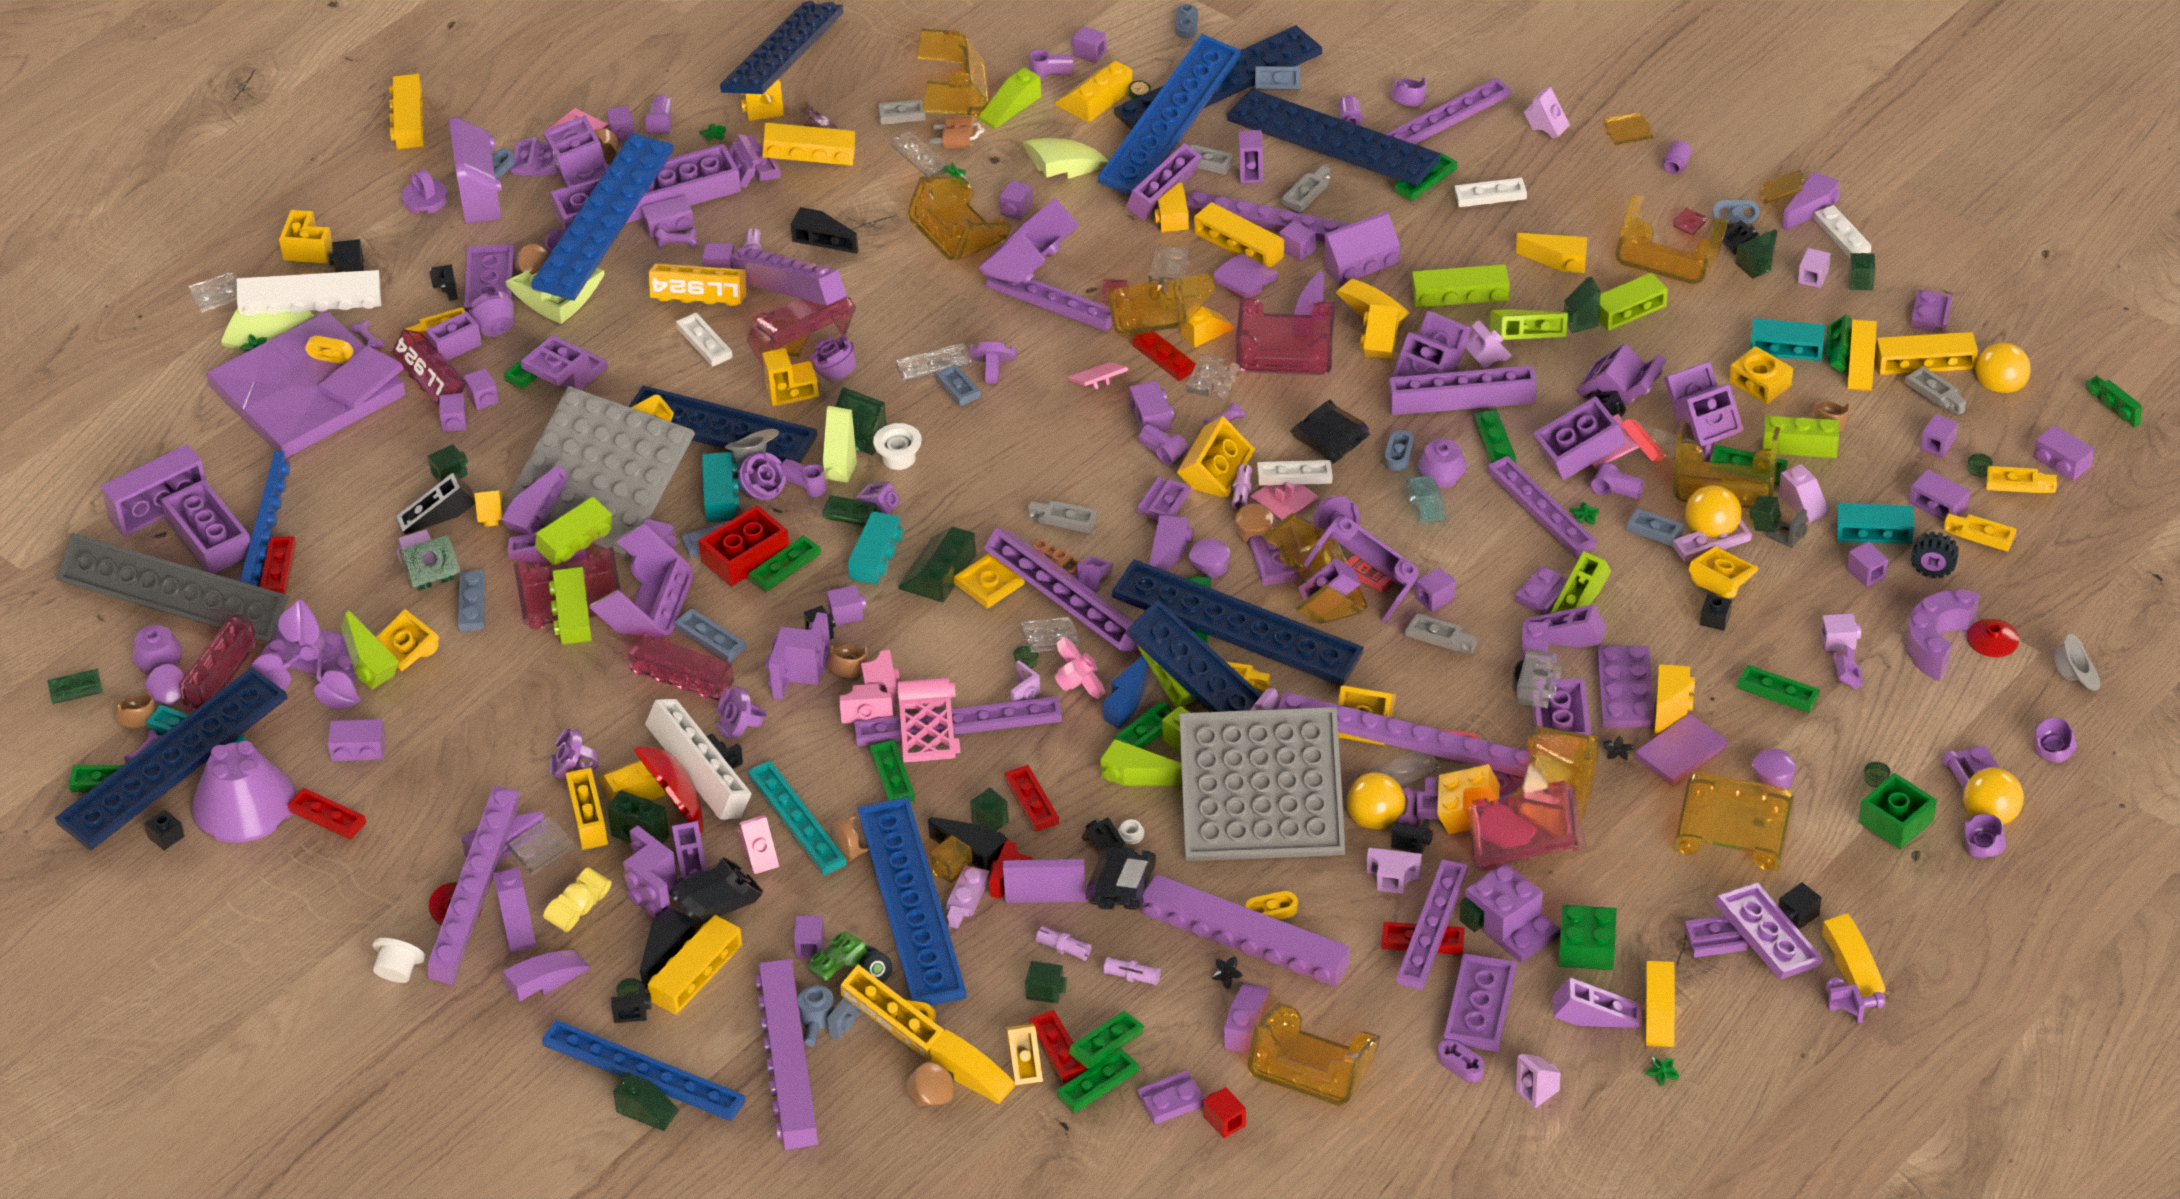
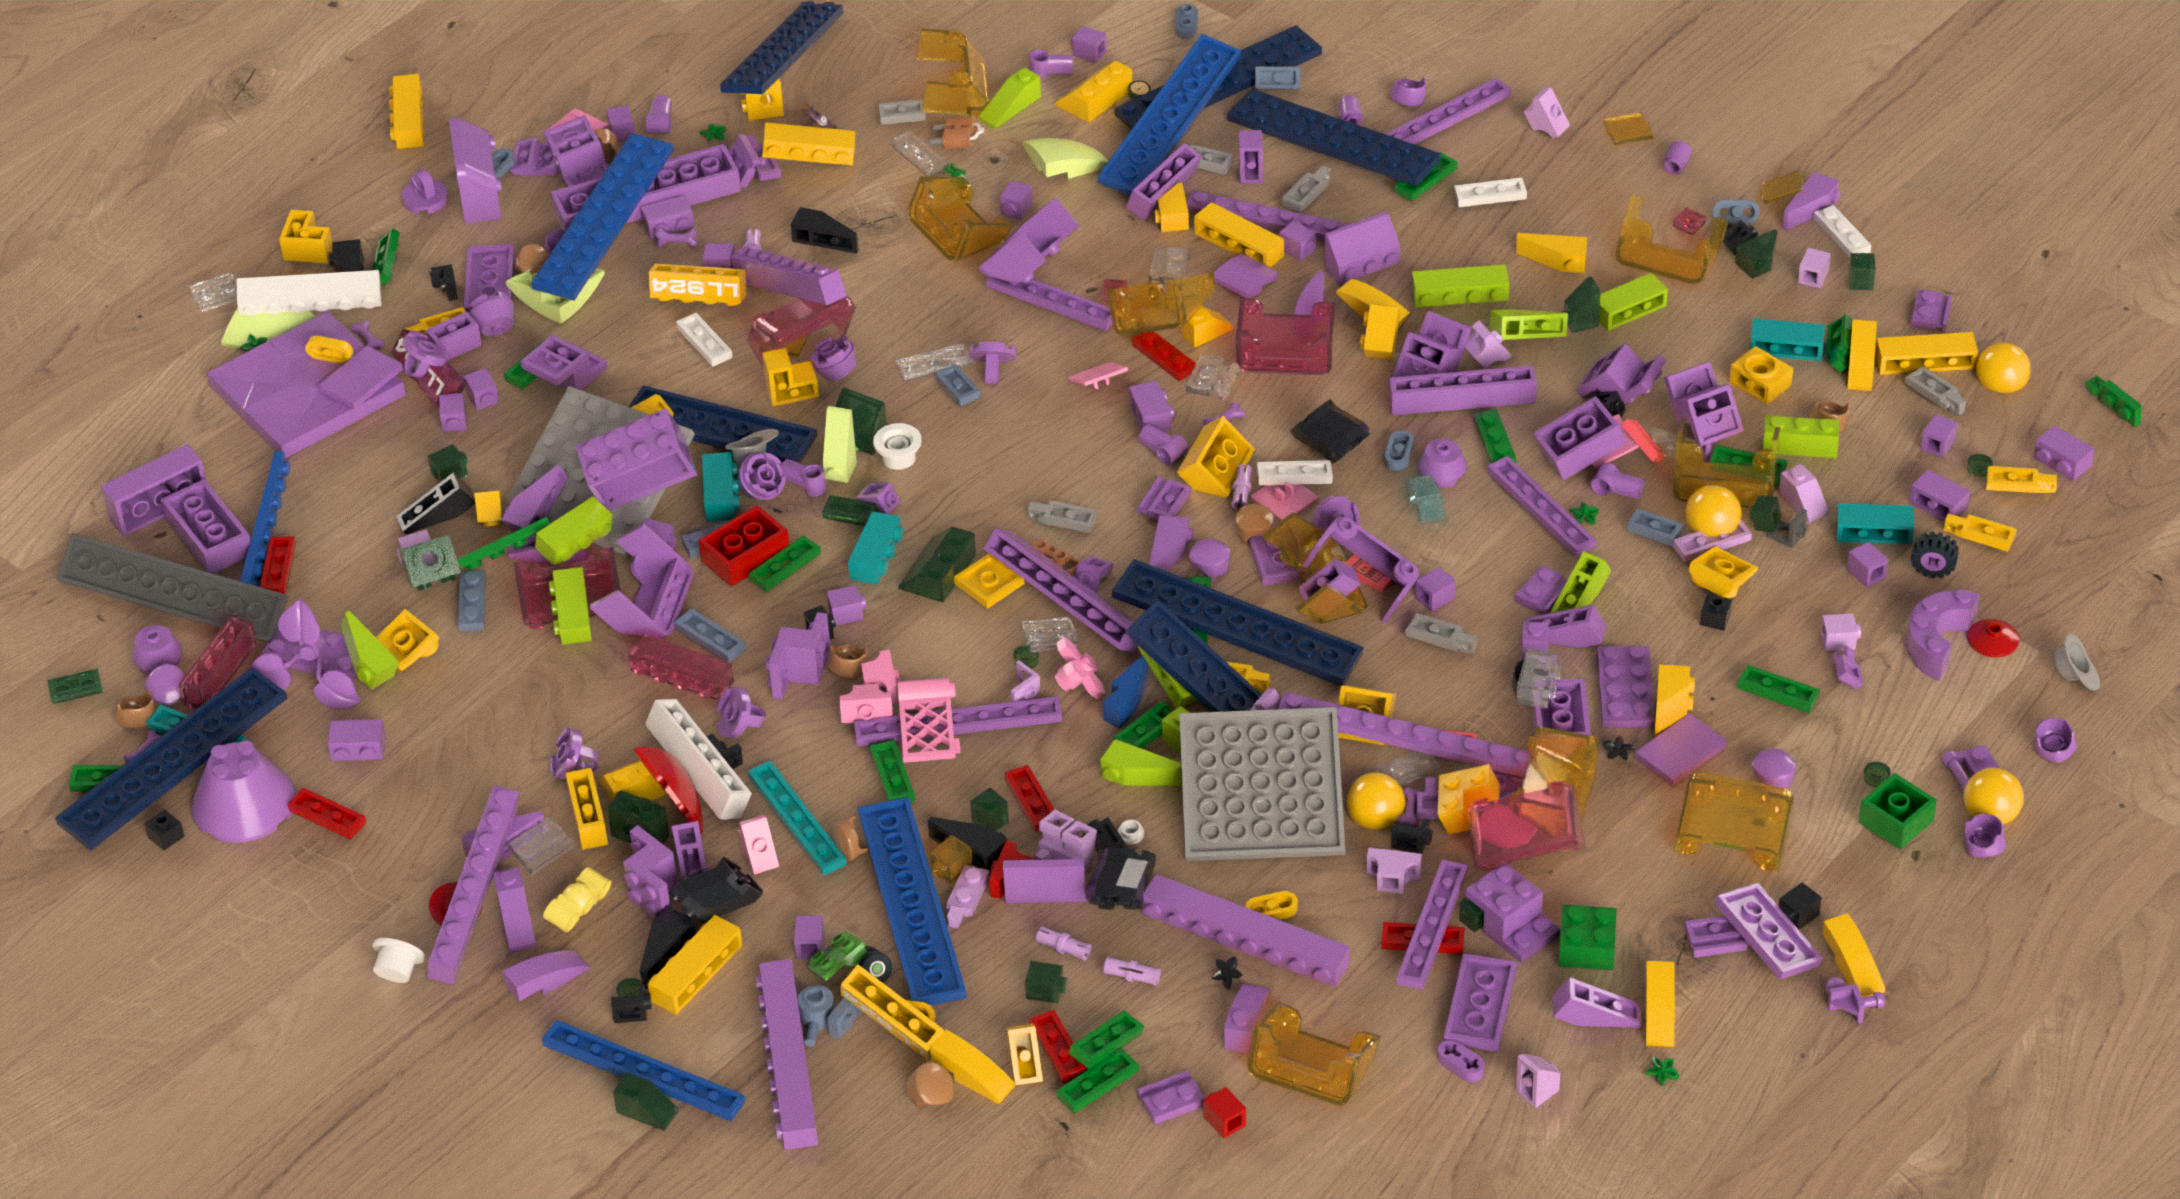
(385, 255): none -> green plate
(423, 352): none -> medium lavender tile
(496, 549): none -> green plate
(636, 460): none -> medium lavender hose
(1065, 841): none -> lavender hips

